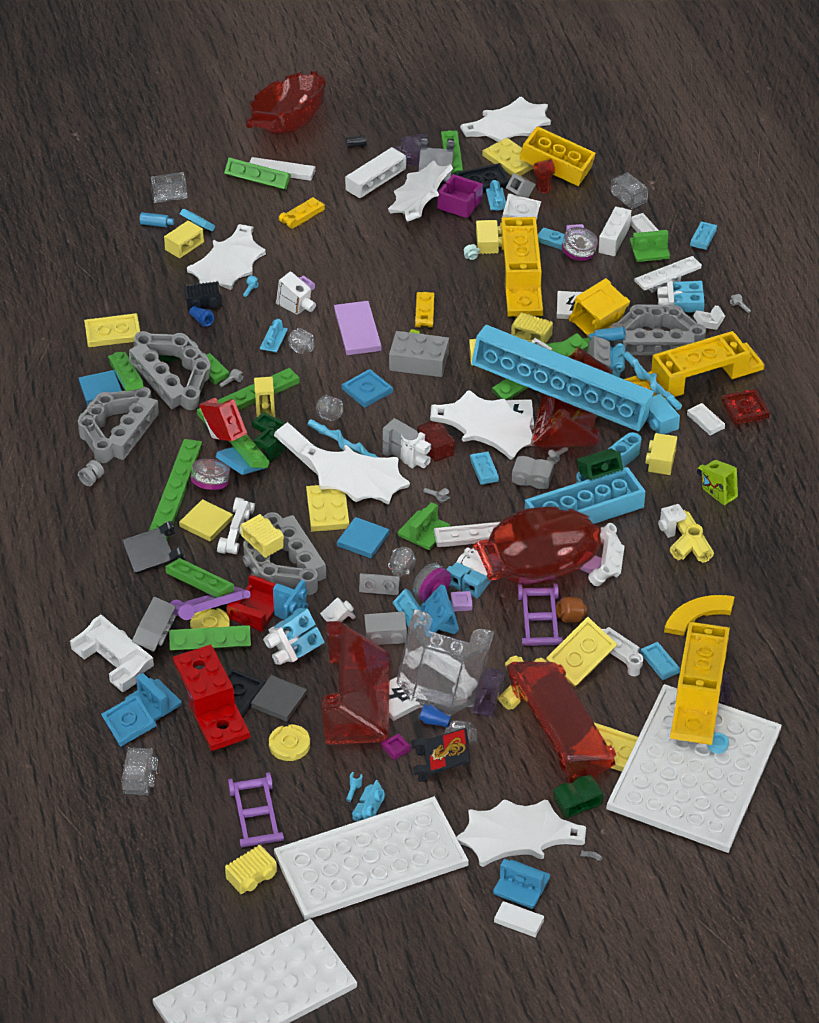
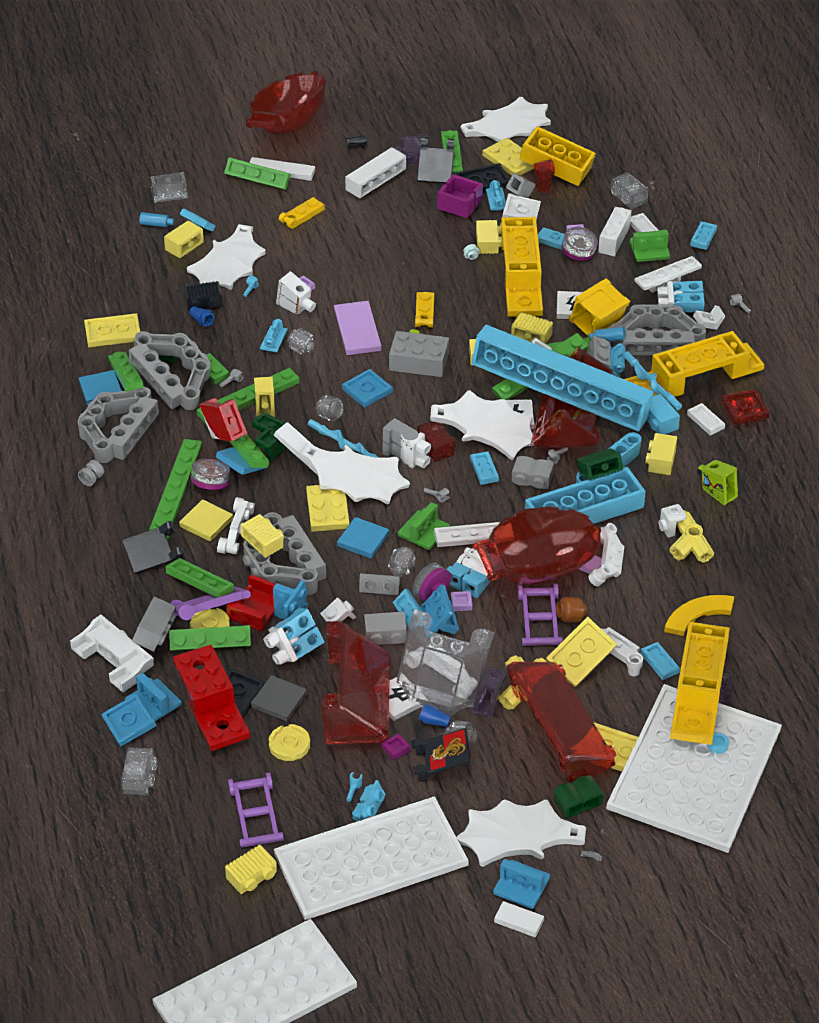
(418, 190): white animal -> none

